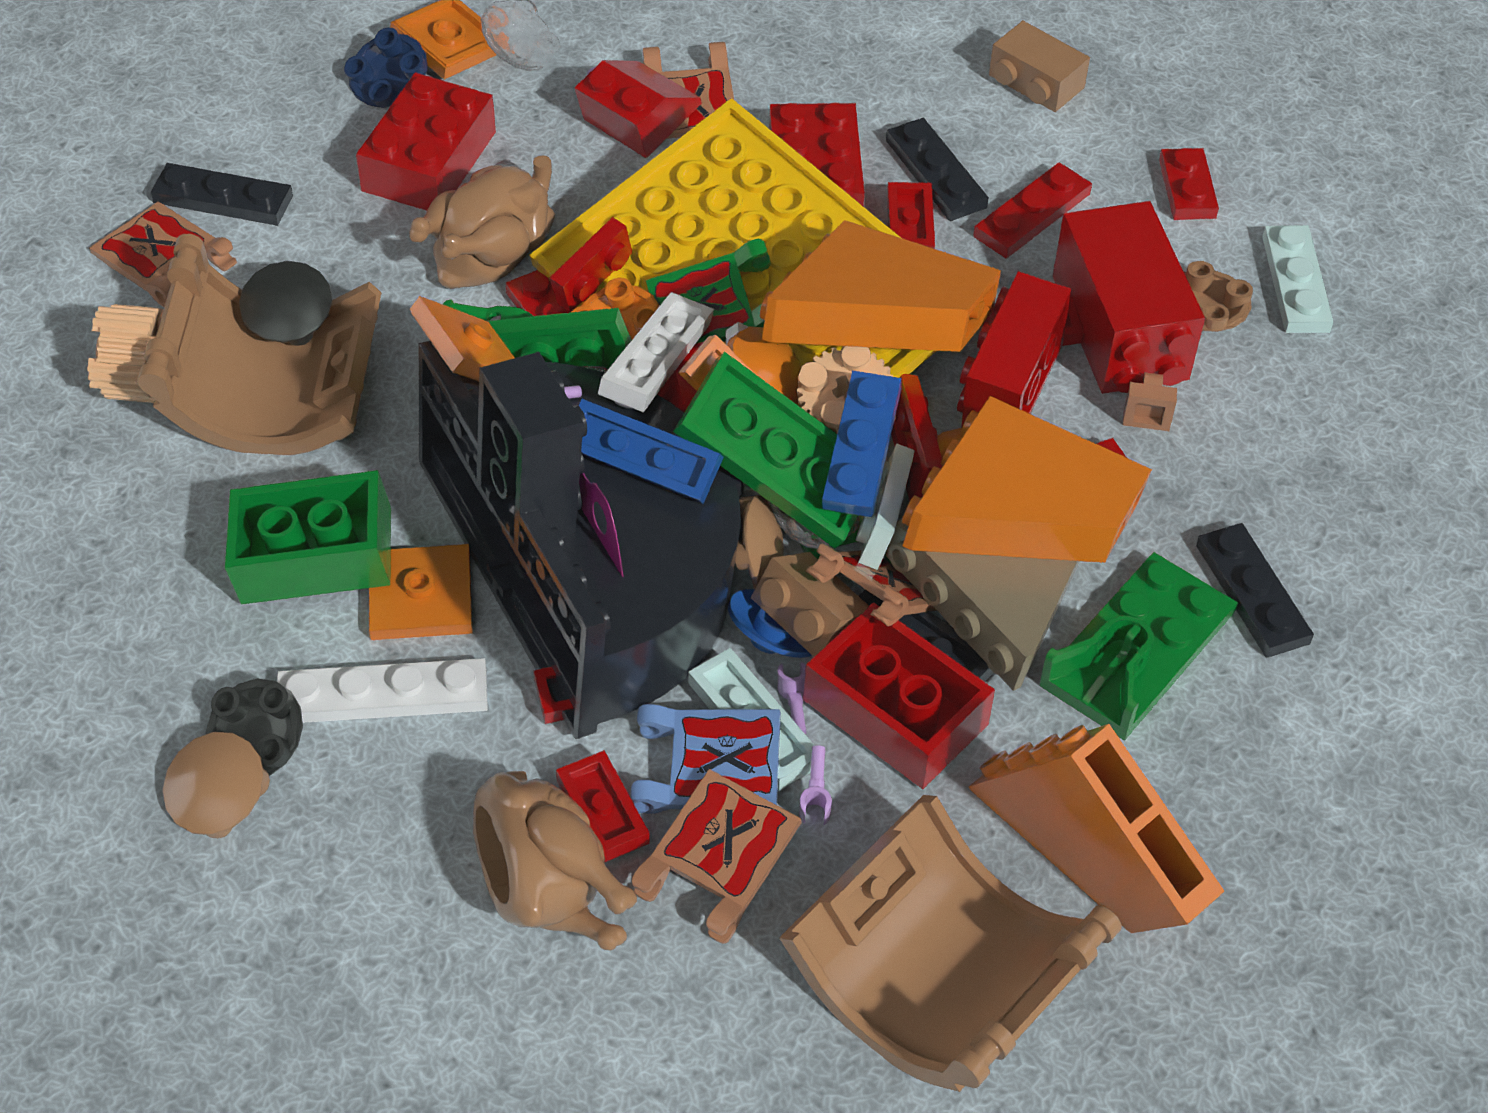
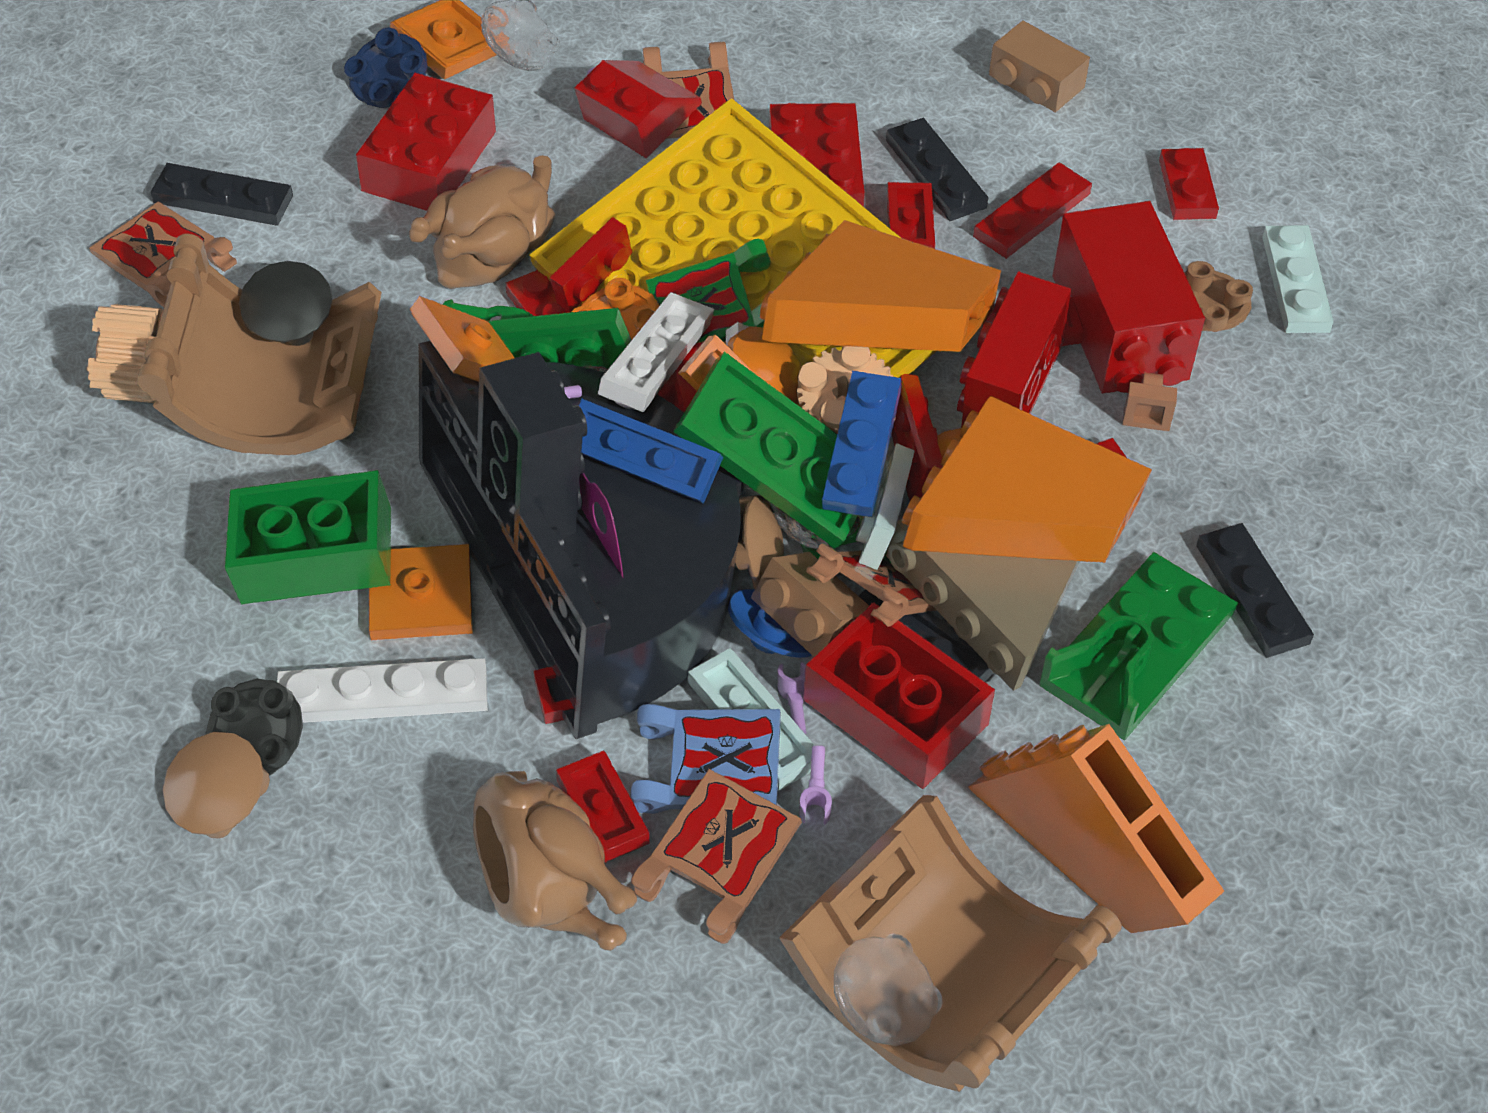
(885, 990): none -> clear dish

